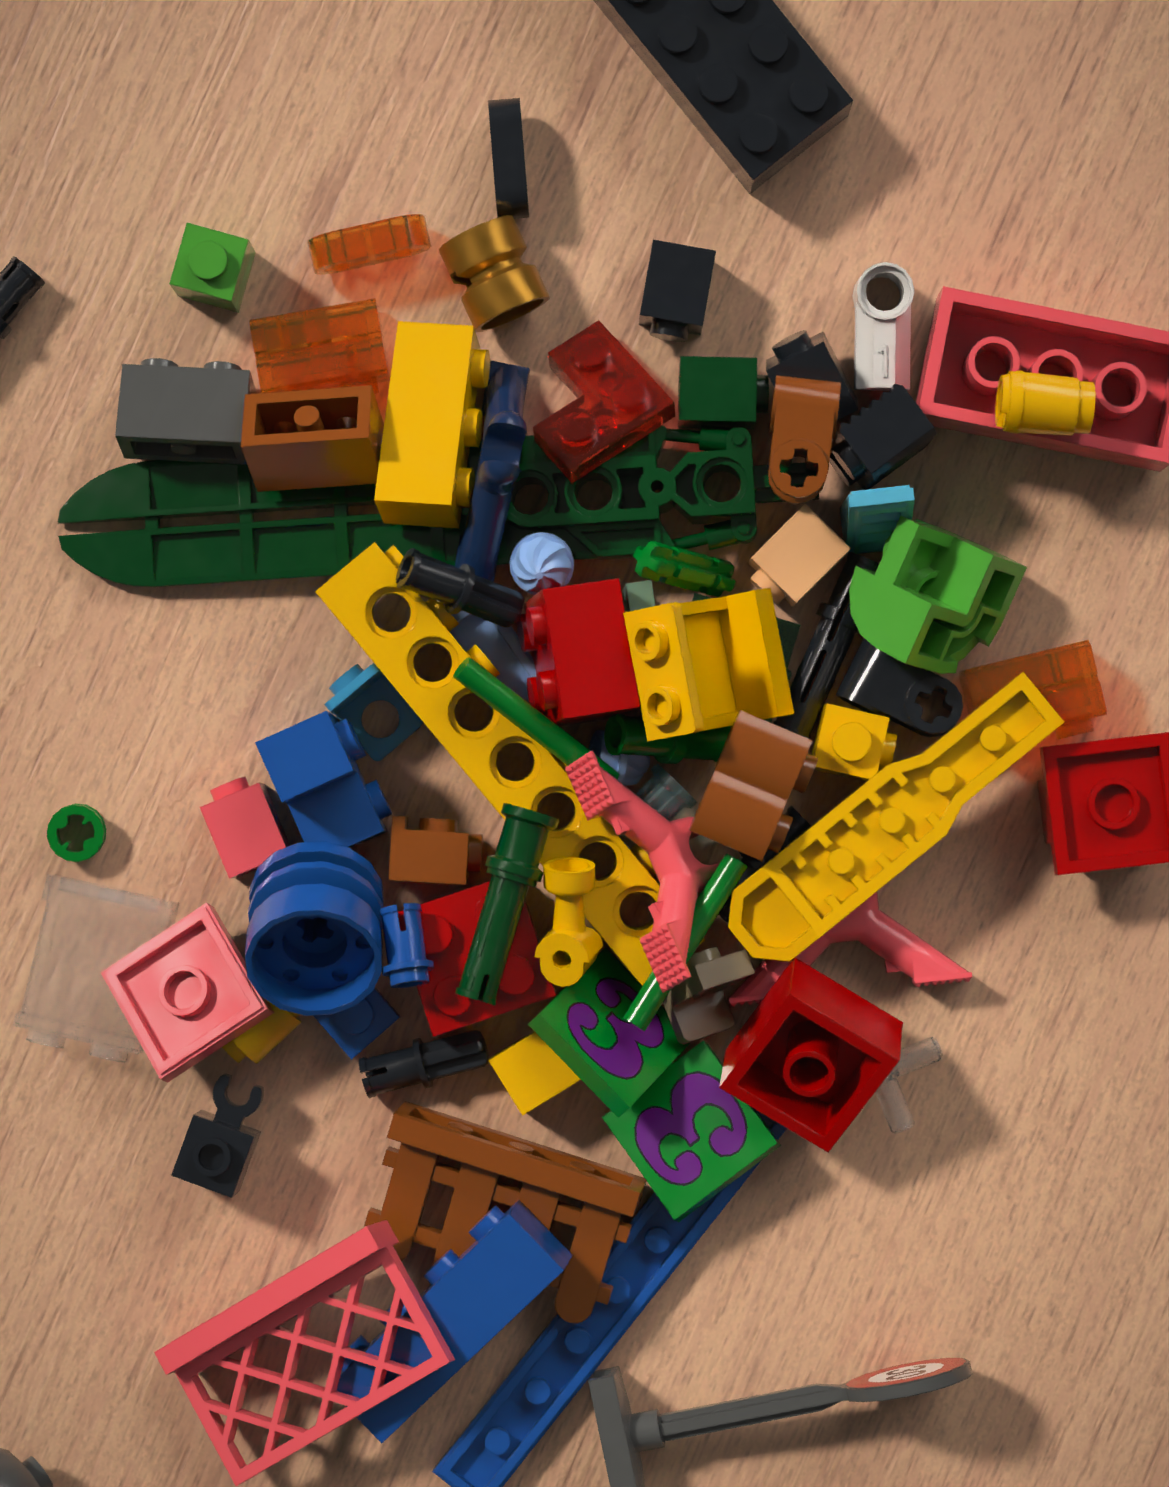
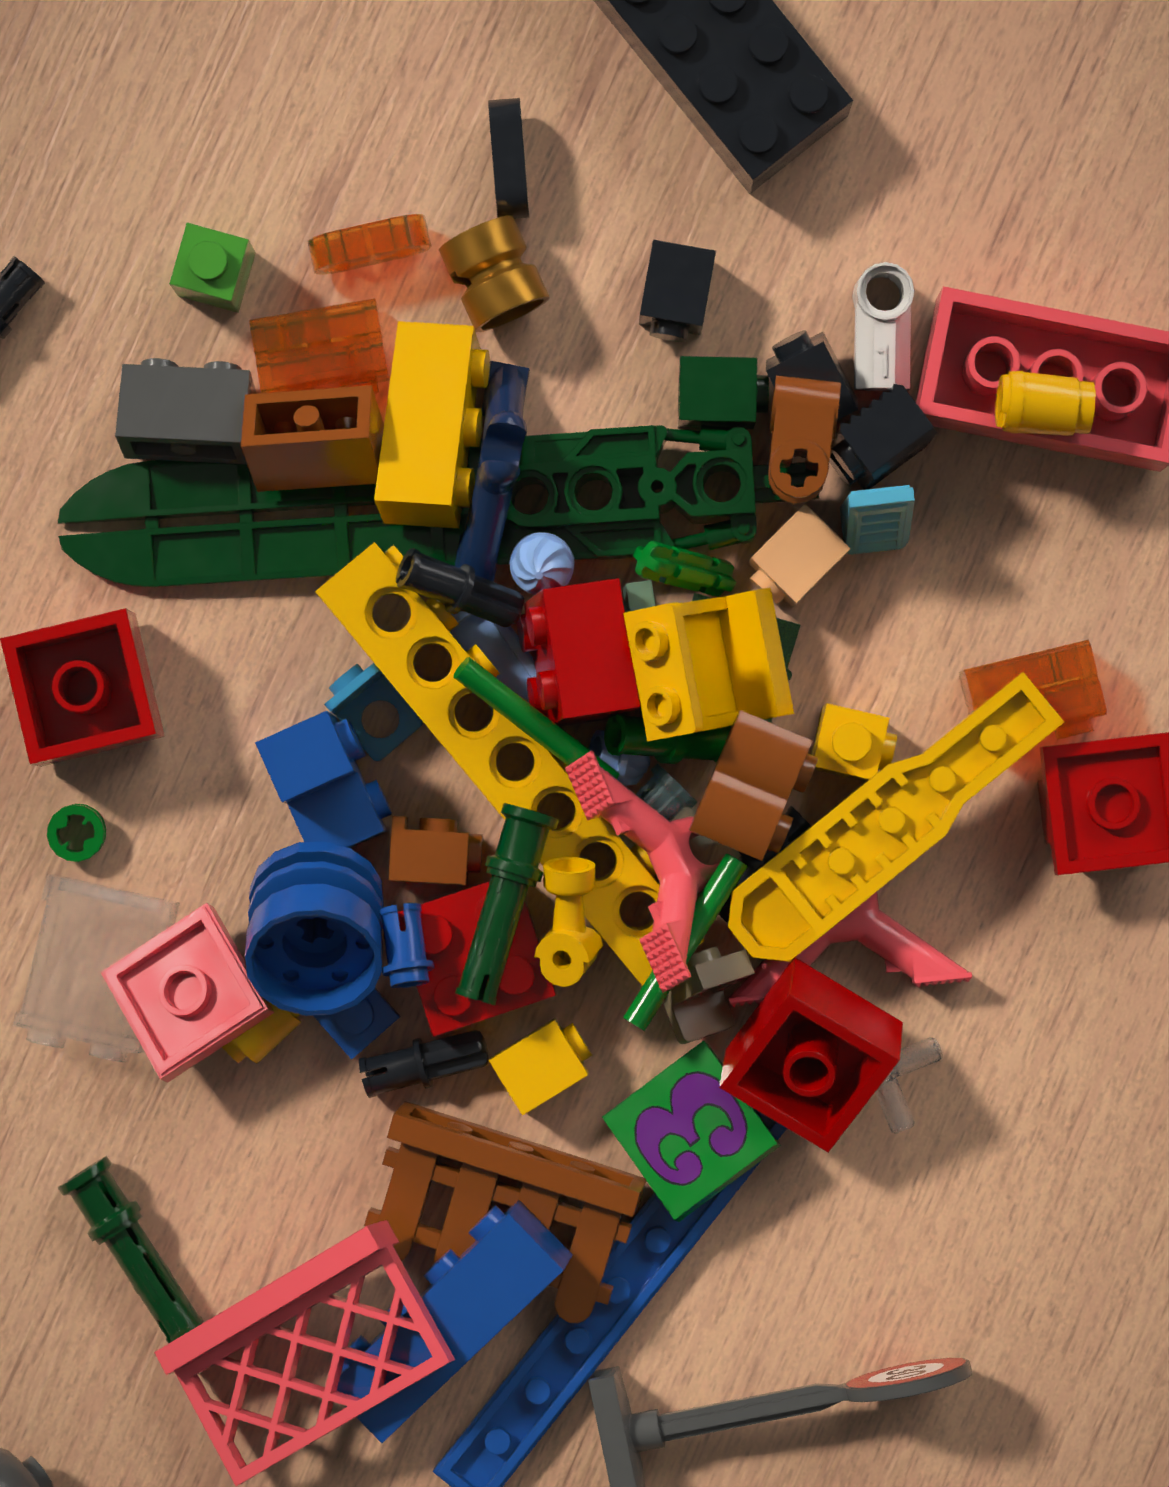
(82, 687): none -> red brick
(116, 1223): none -> dark green pin
(218, 1145): black brick -> none
(243, 826): coral brick -> none
(598, 1044): green tile -> none
(612, 408): clear red plate -> none
(807, 713): black pin -> none
(890, 688): black piece -> none
(932, 596): bright green brick -> none

